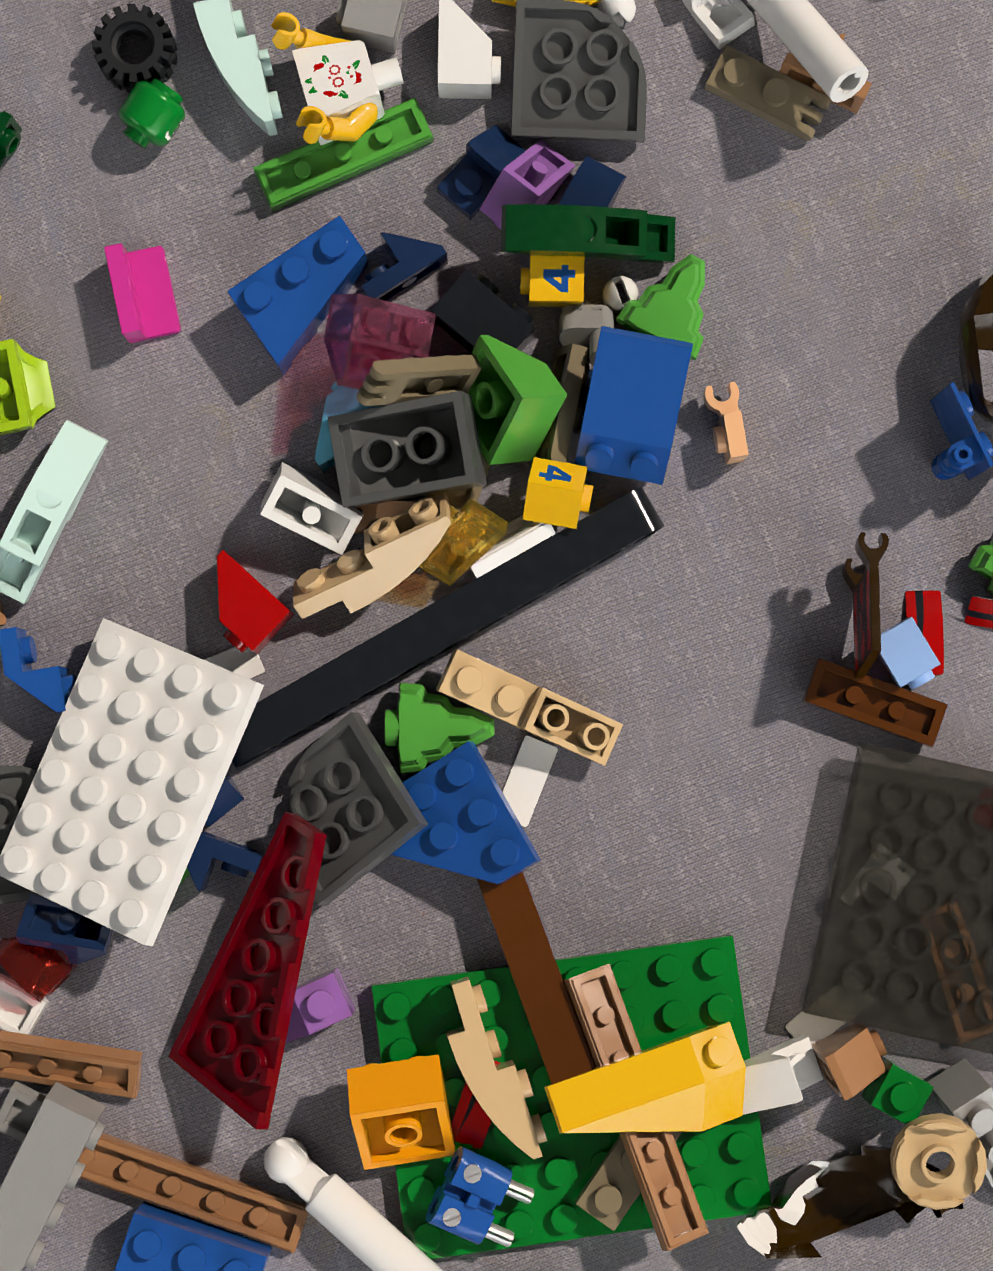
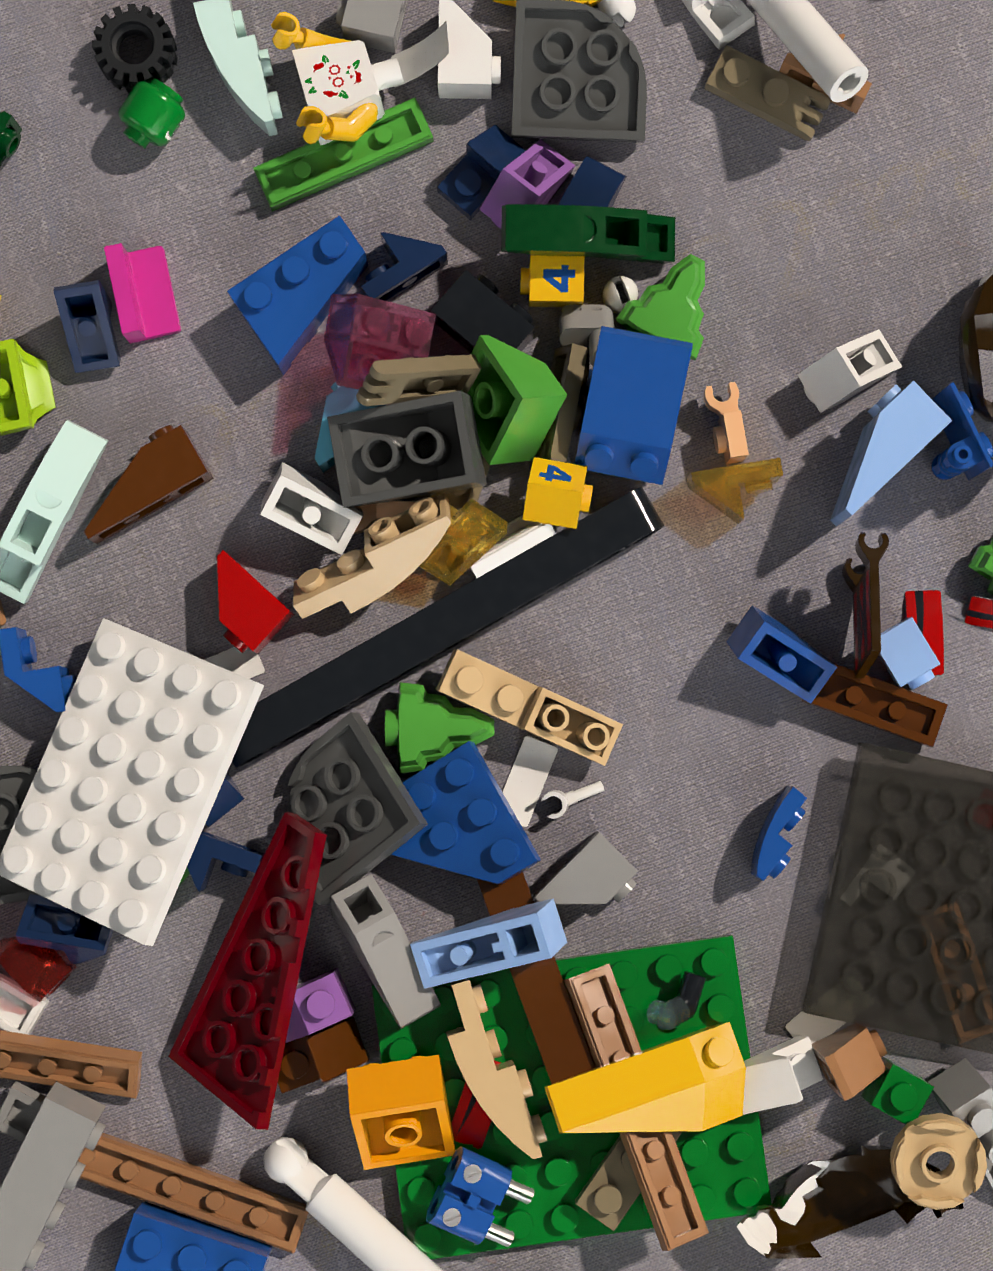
(88, 325): none -> dark blue slope
(154, 478): none -> reddish brown slope
(322, 1055): none -> reddish brown slope
(383, 950): none -> light grey slope
(424, 54): none -> white sticker
(490, 944): none -> light blue slope
(572, 797): none -> white hand
(590, 875): none -> light grey slope
(680, 1008): none -> arm
(723, 484): none -> clear yellow slope
(771, 848): none -> blue slope
(780, 654): none -> blue slope
(848, 370): none -> white slope
(899, 431): none -> light blue slope

